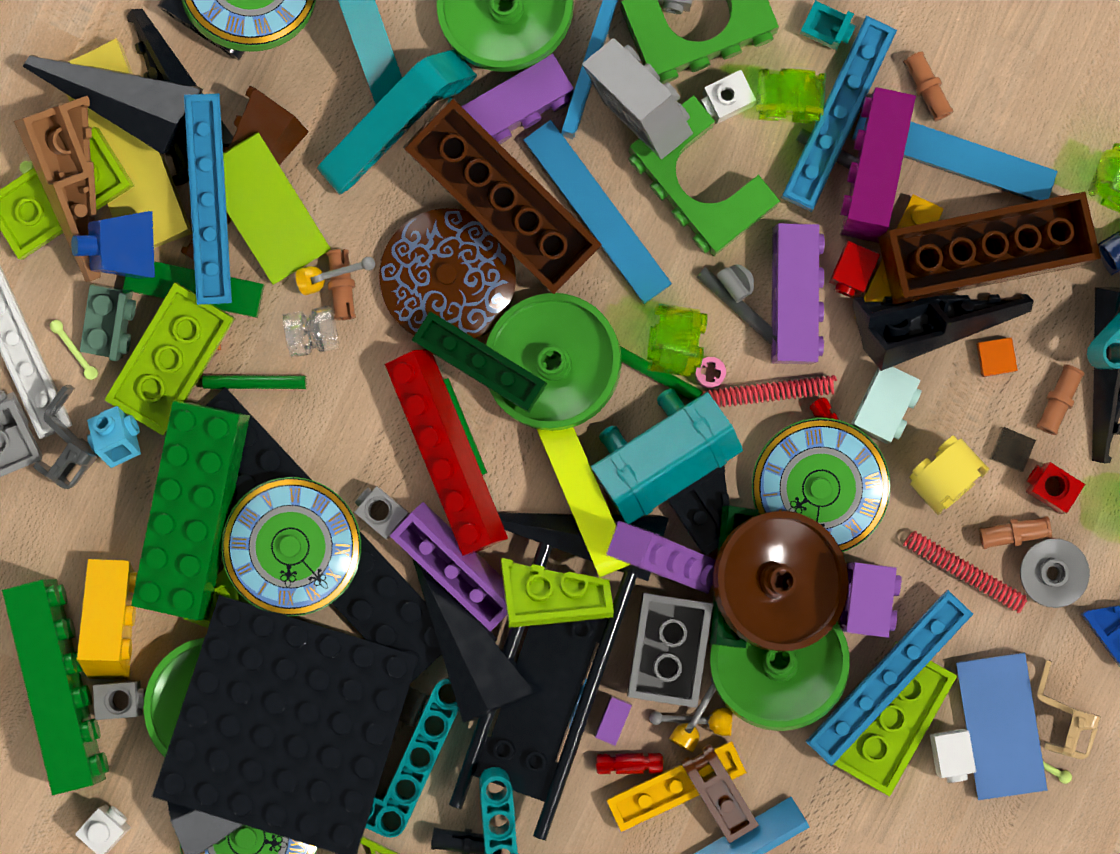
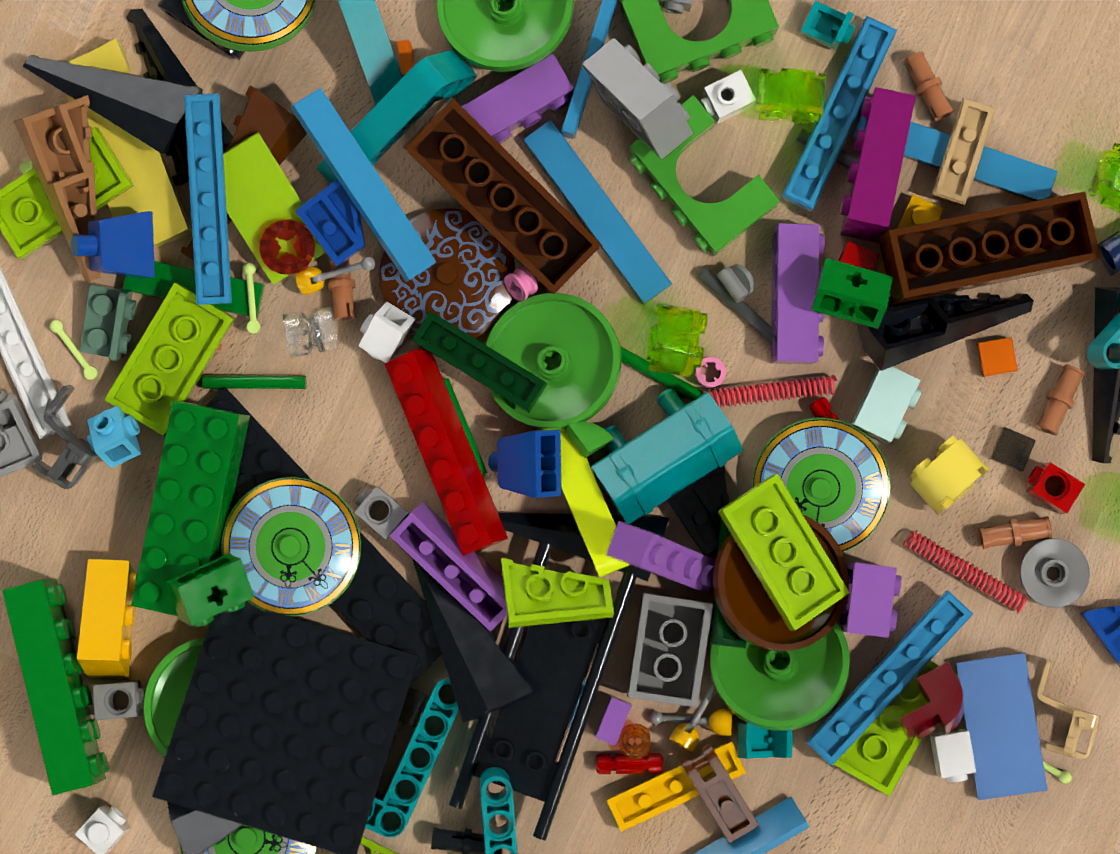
(193, 587): none -> green brick
(253, 325): none -> yellowish green hinge
(286, 263): none -> clear red gear
(334, 222): none -> blue wing
(363, 184): none -> dark azure tile
(385, 332): none -> white brick
(405, 56): none -> orange tile
(521, 284): none -> bright pink bush
(529, 463): none -> blue torso
(588, 437): none -> bright green tile
(634, 731): none -> clear orange bush
(763, 743): none -> teal bracket
(783, 552): none -> lime plate
(852, 293): none -> green brick
(944, 707): none -> dark red brick
(963, 152): none -> tan tile

